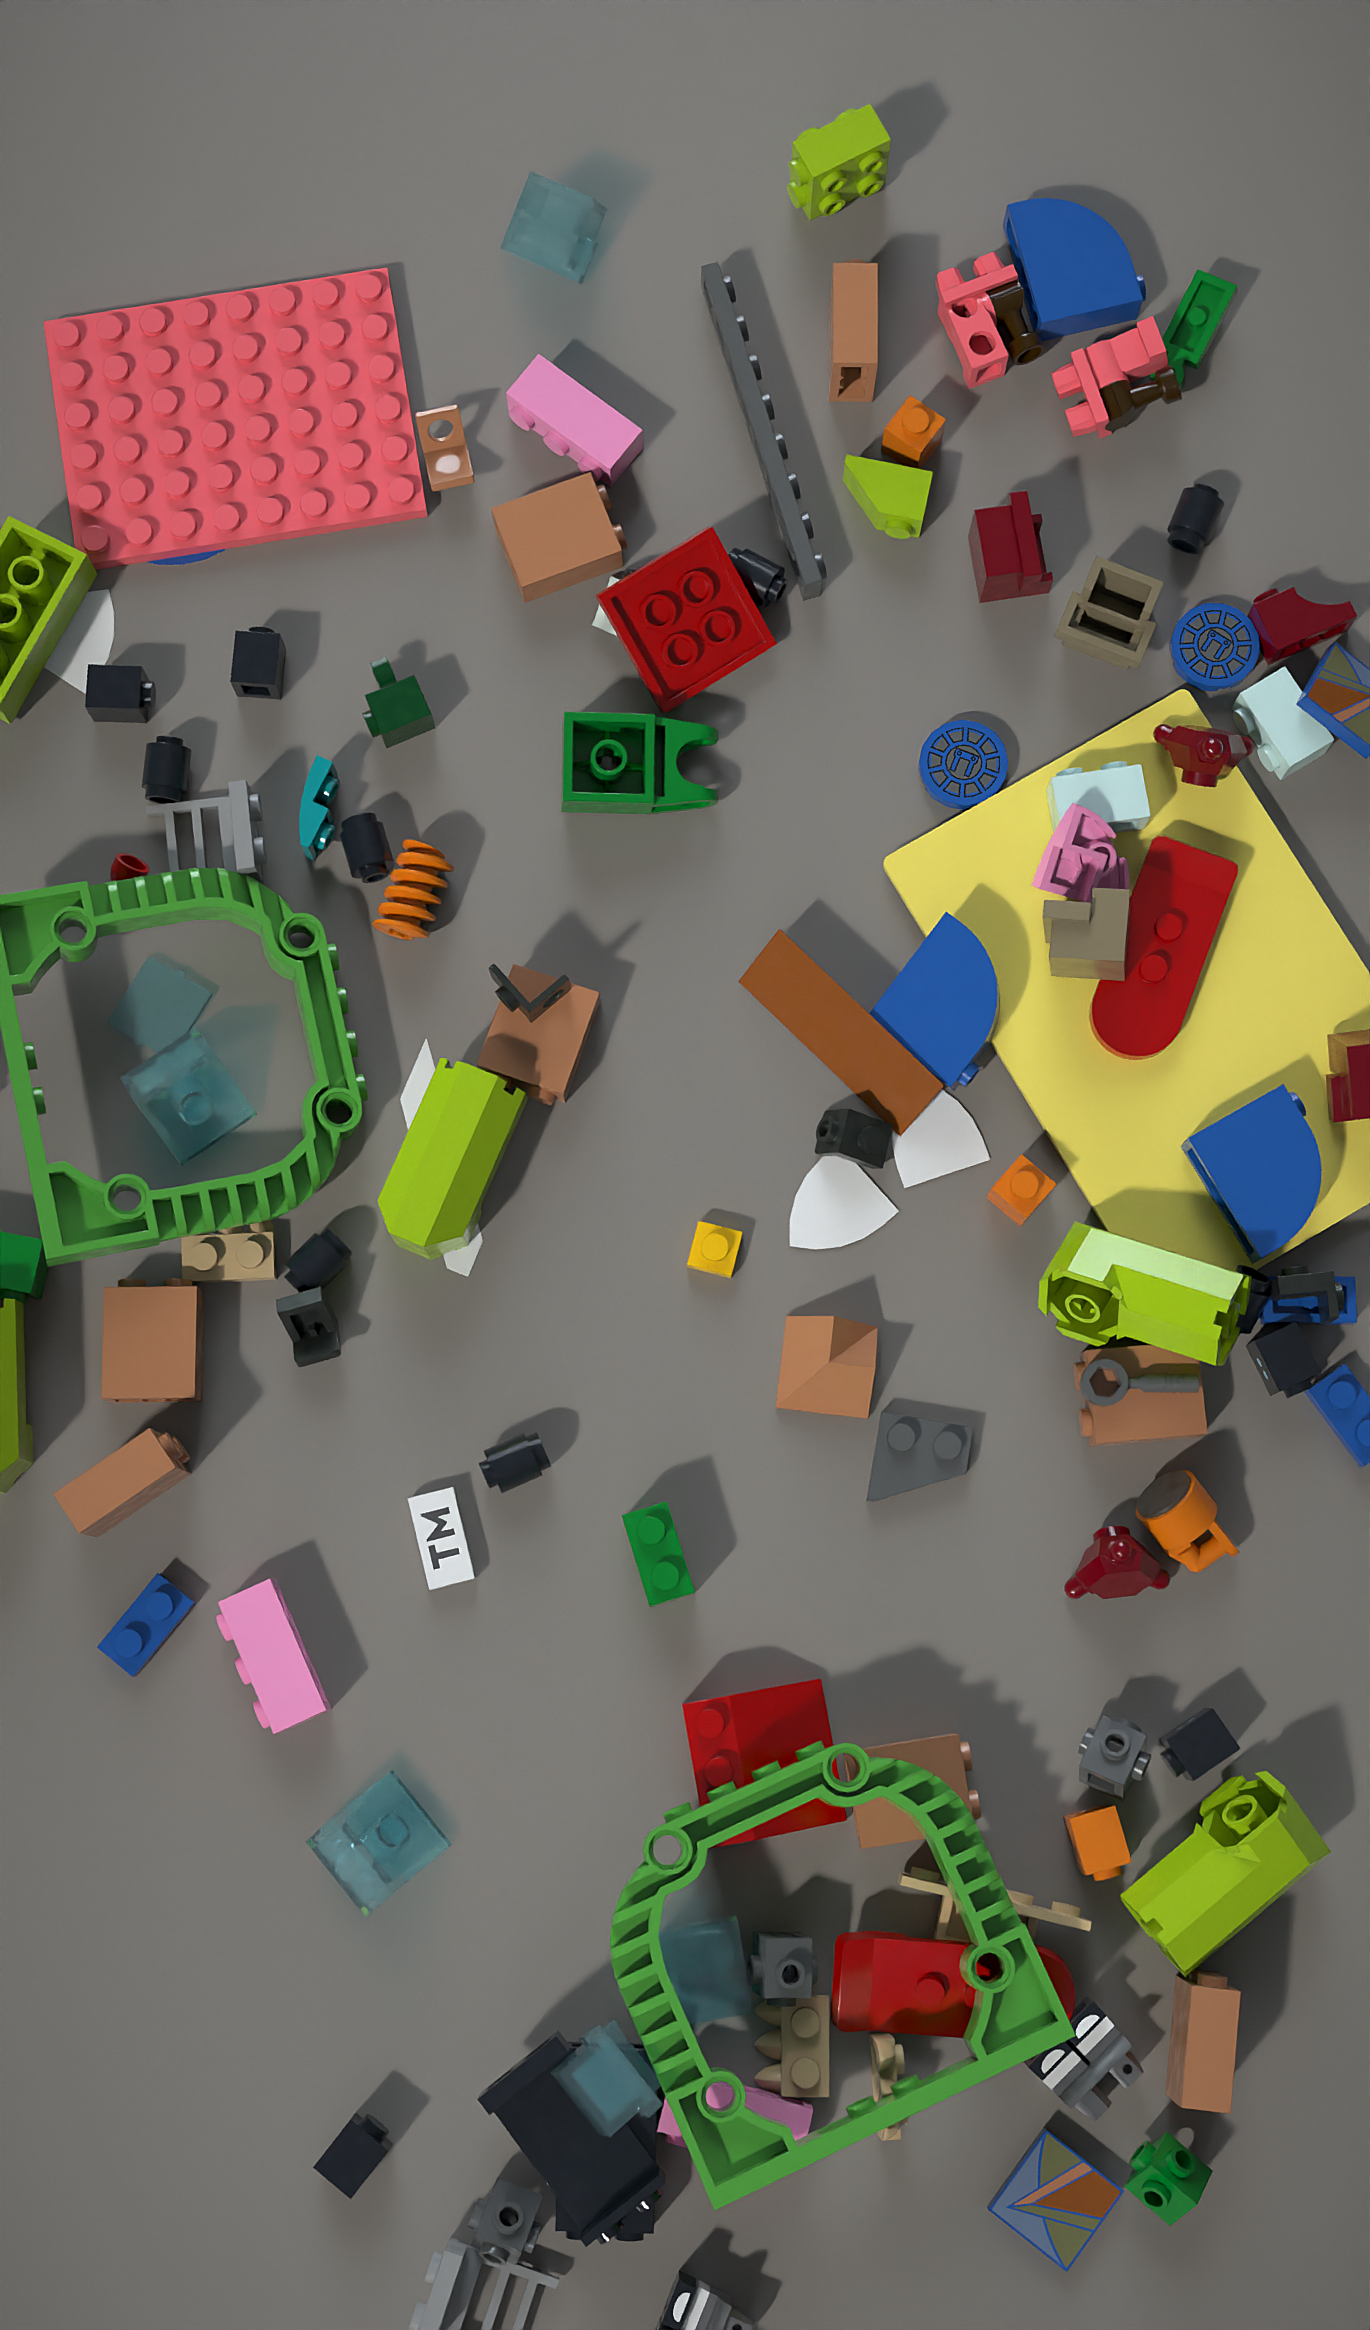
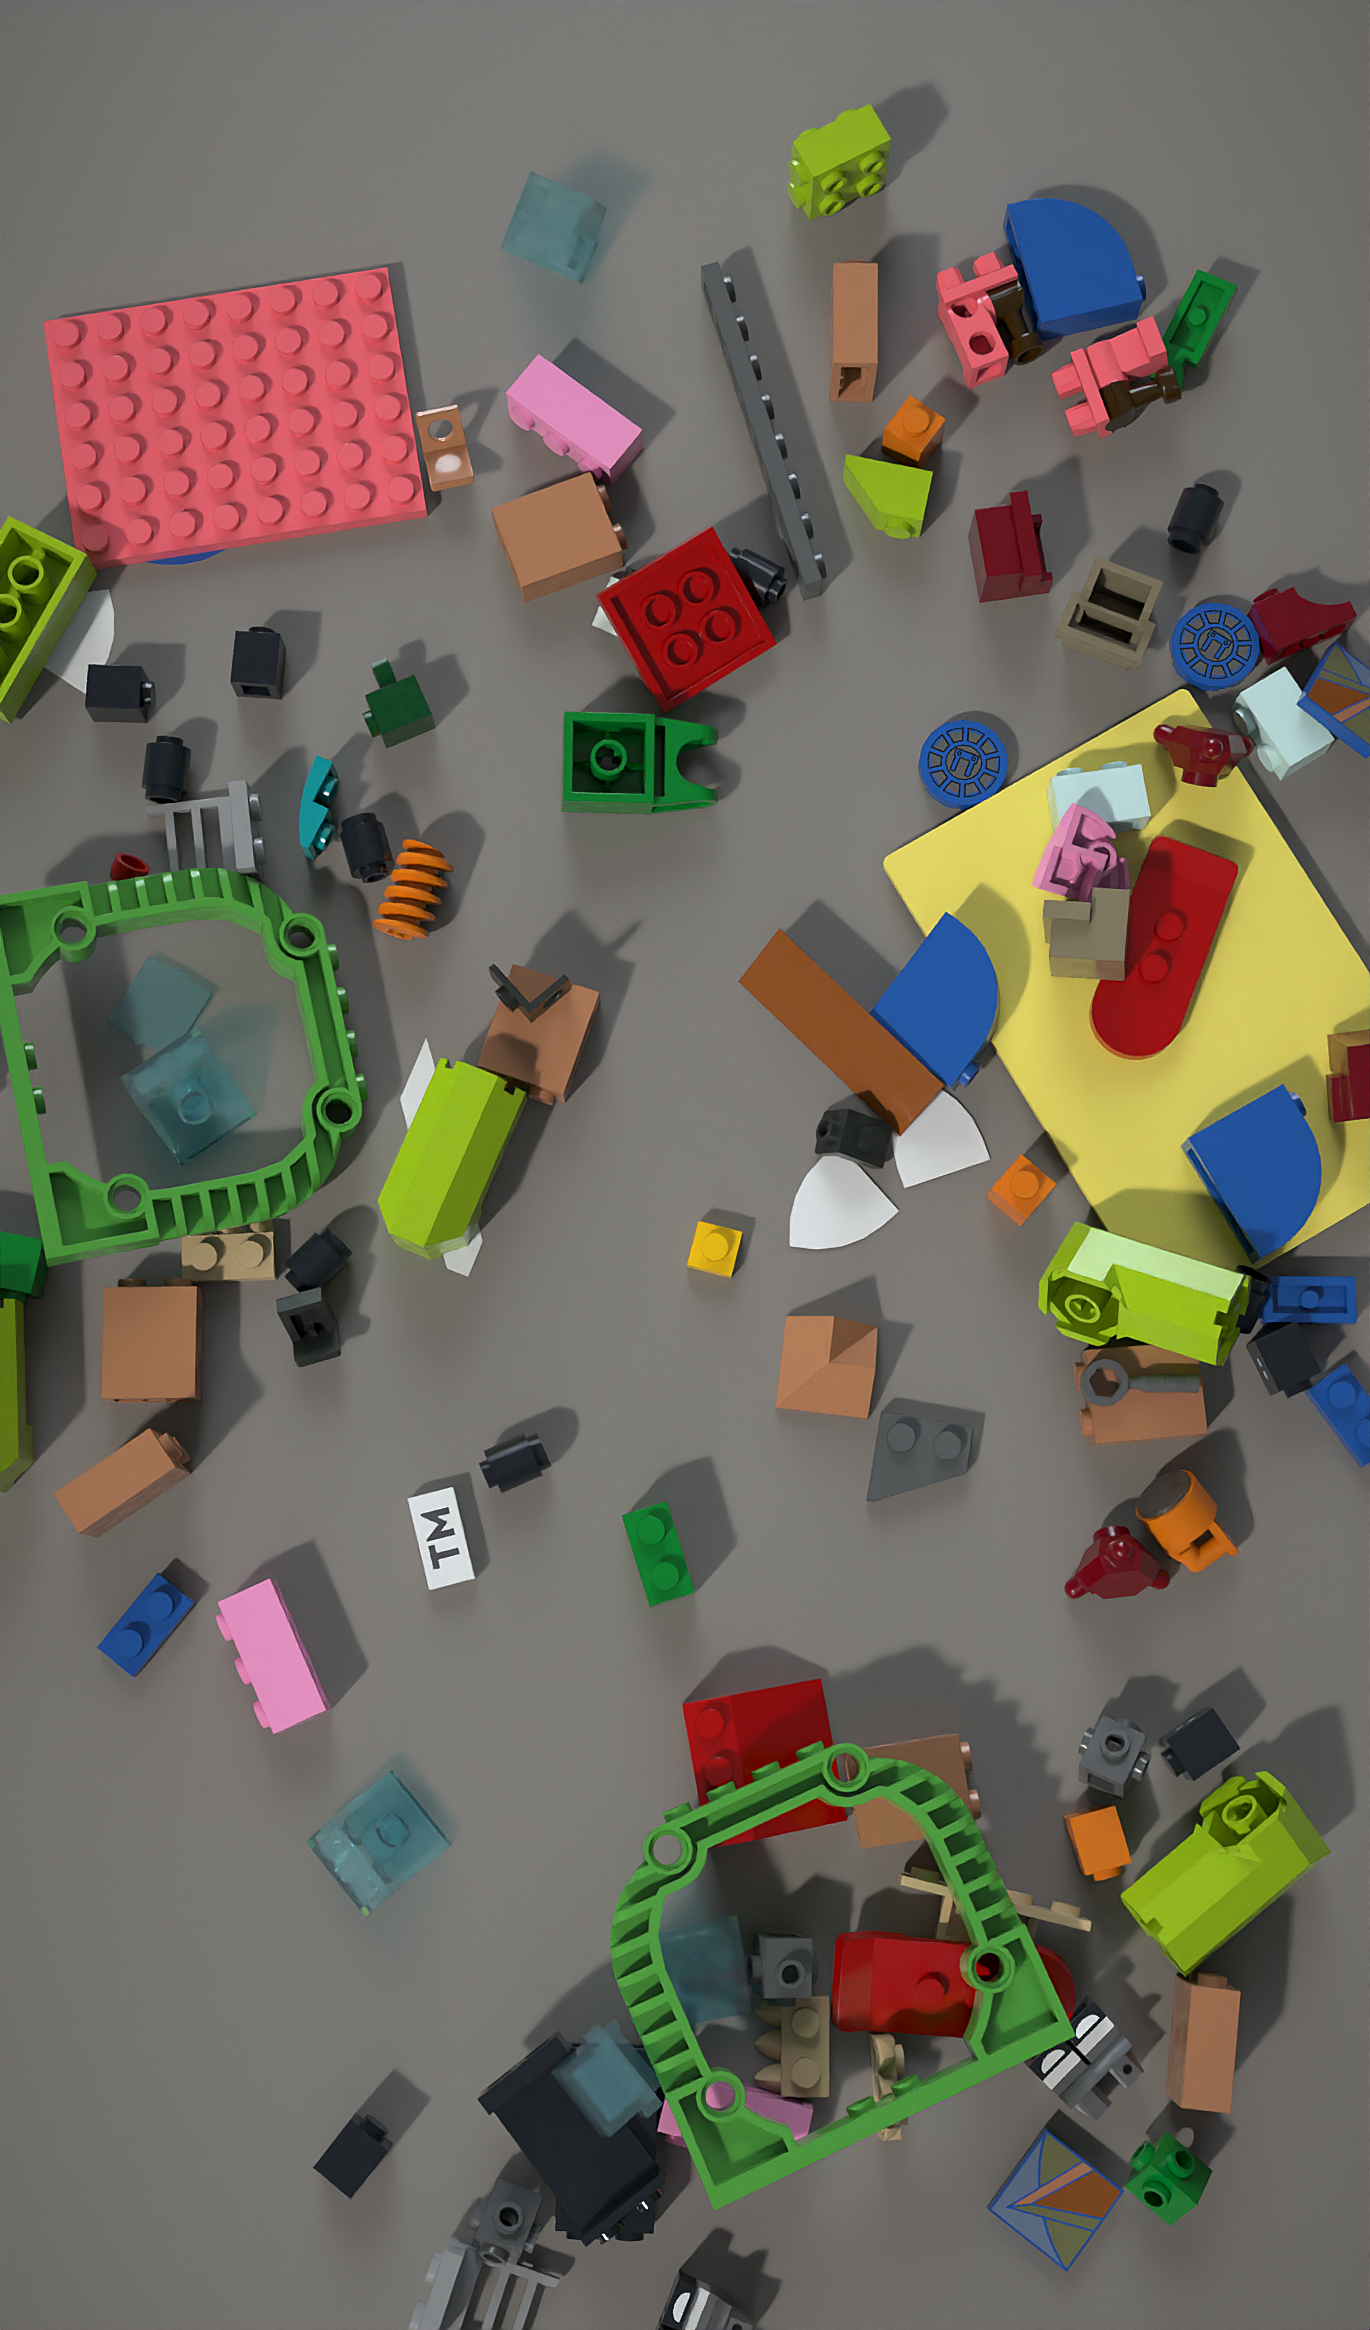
(1300, 1283): pearl dark grey bracket -> none

